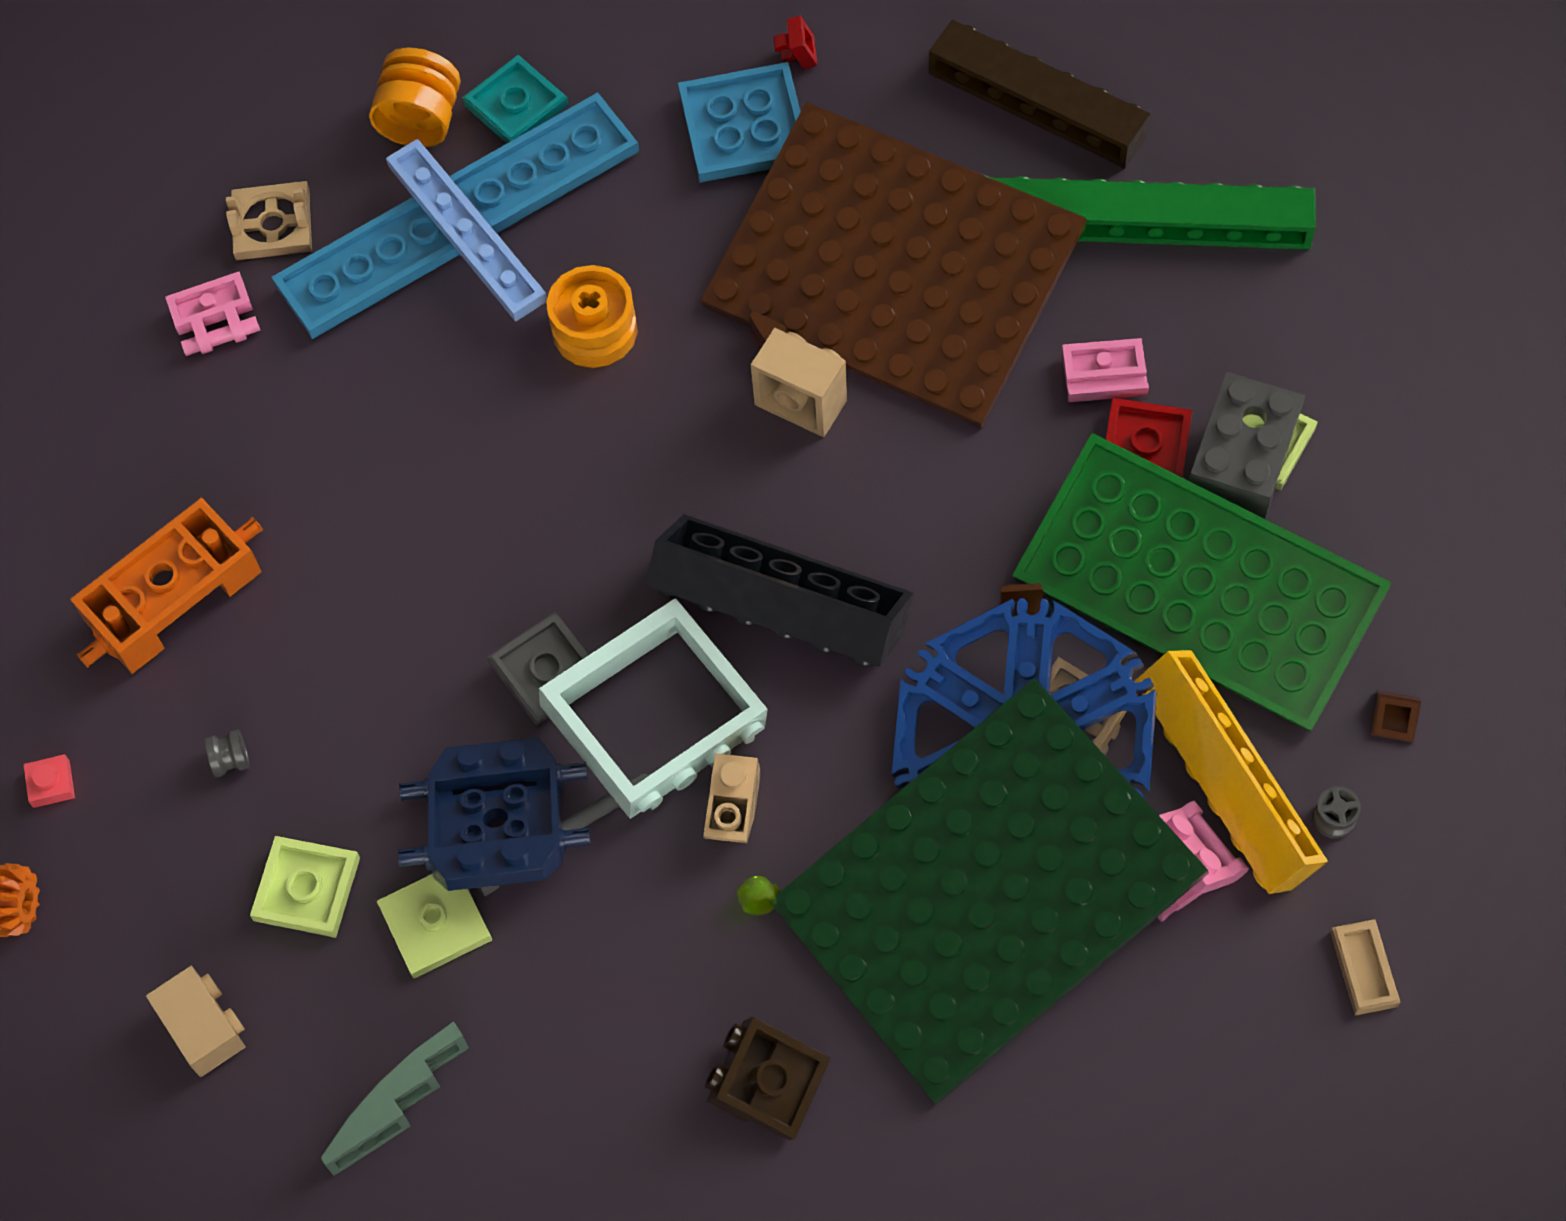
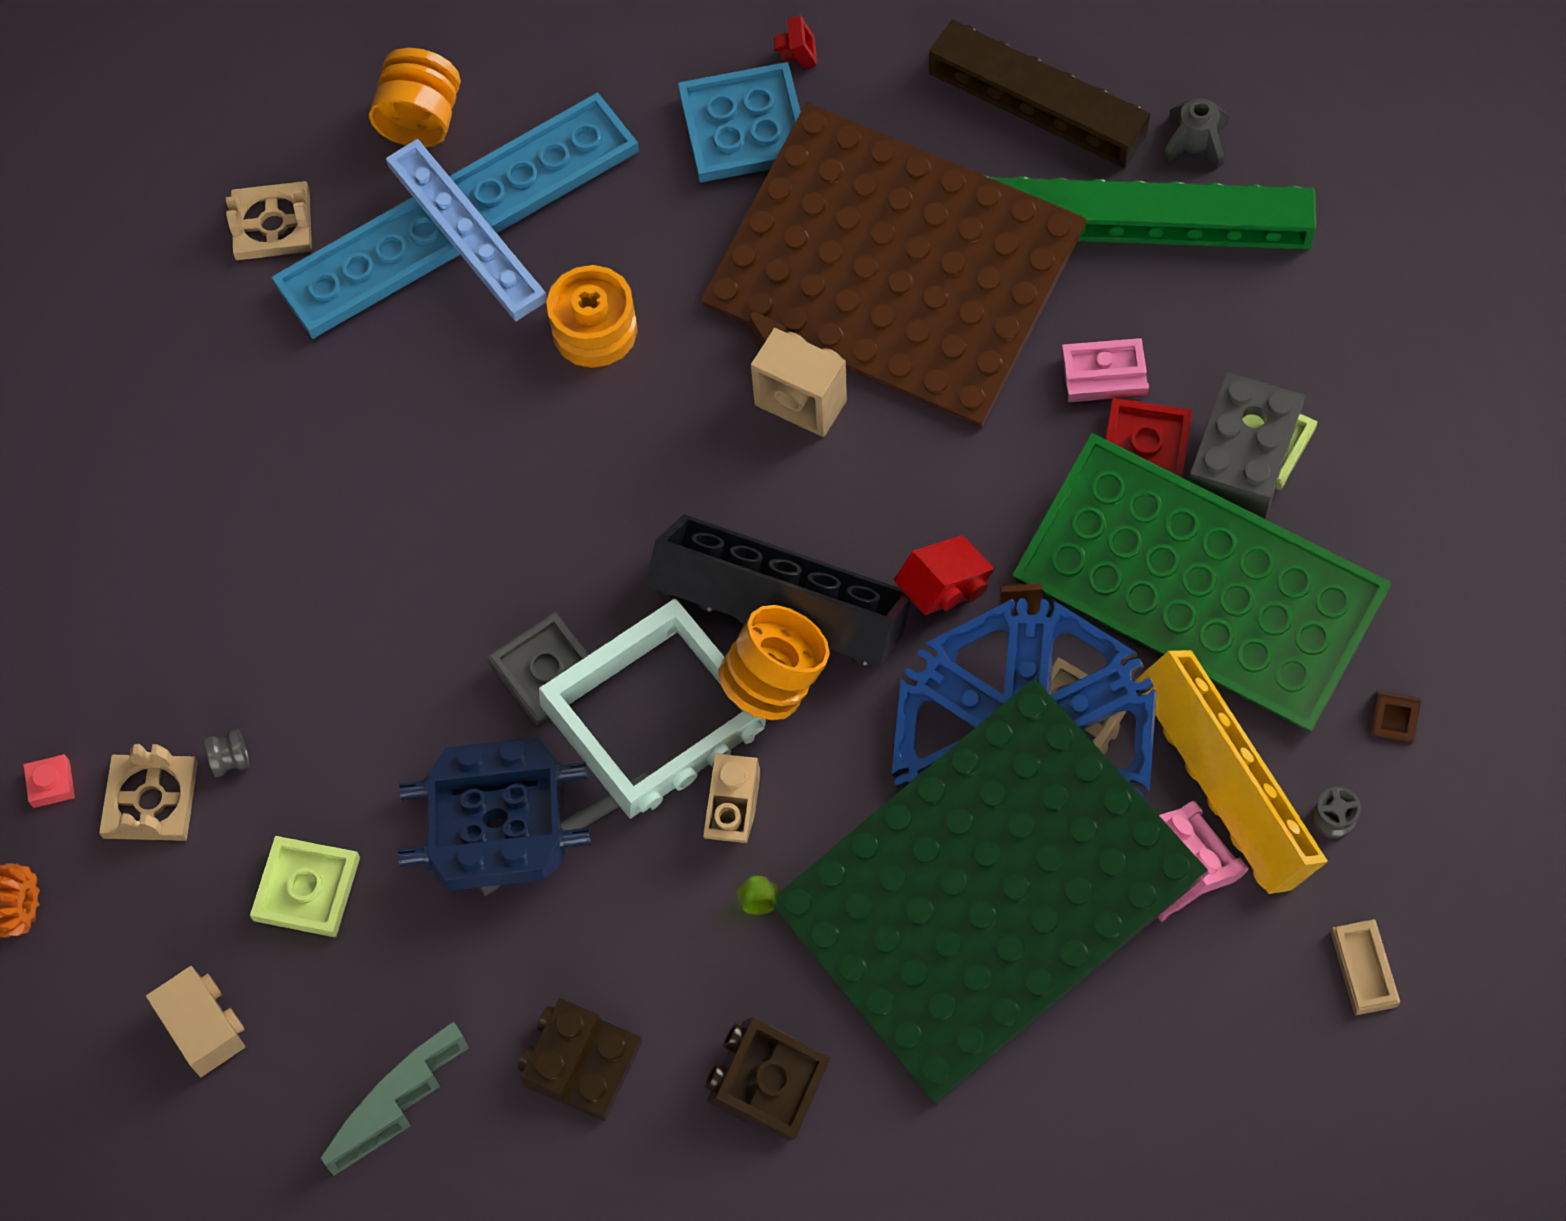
(124, 826): none -> tan piece
(130, 610): orange brick -> none
(210, 304): bright pink plate -> none
(433, 924): yellowish green plate -> none
(515, 100): teal plate -> none
(578, 1059): none -> dark brown plate
(773, 662): none -> light orange wheel
(944, 575): none -> red brick
(1197, 130): none -> dark grey brick

